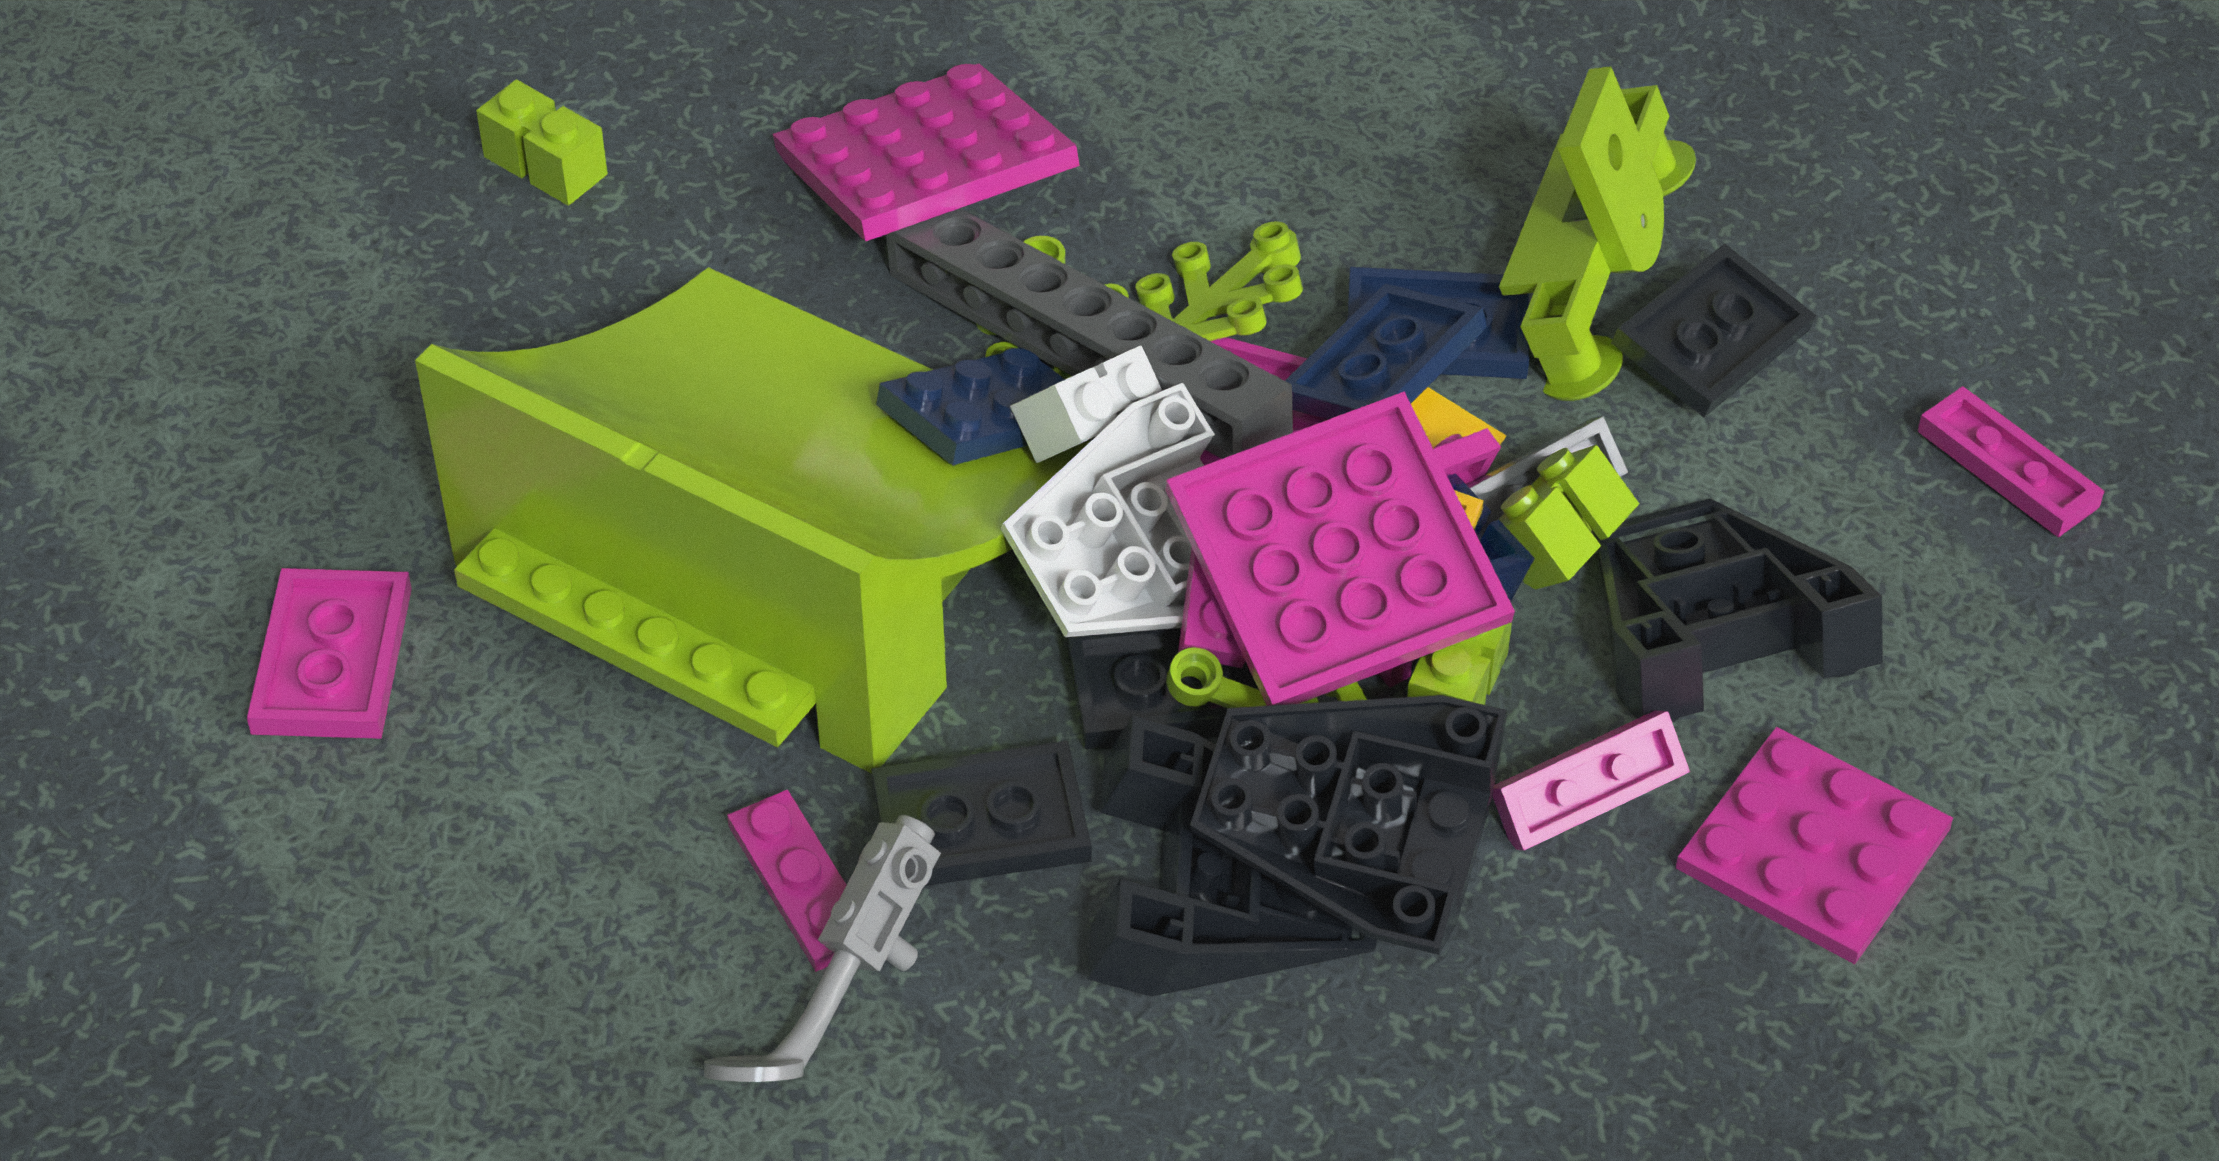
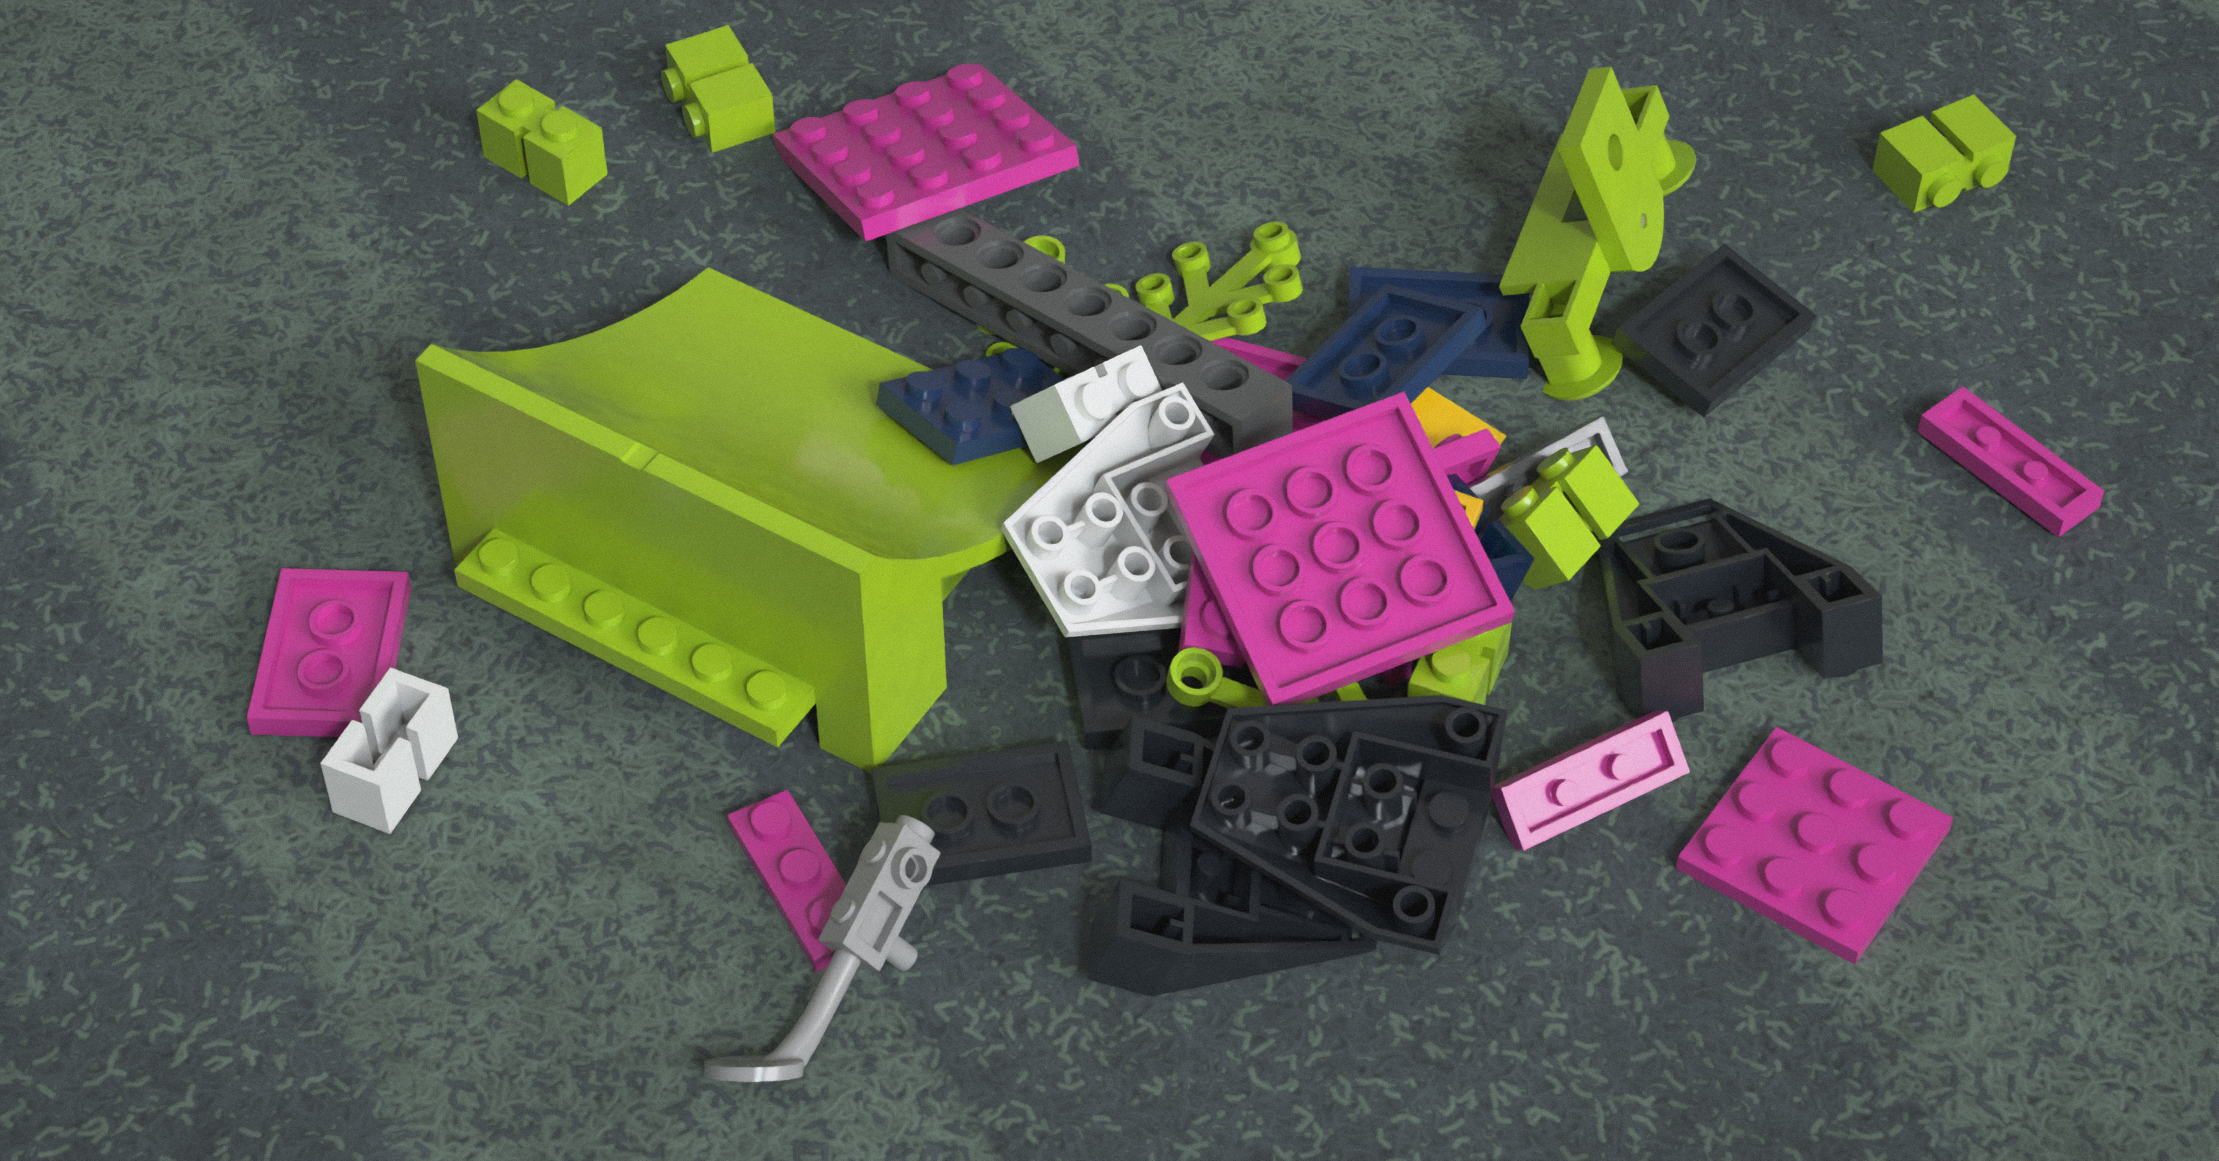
(408, 734): none -> white piece
(718, 89): none -> lime piece
(1933, 168): none -> lime piece

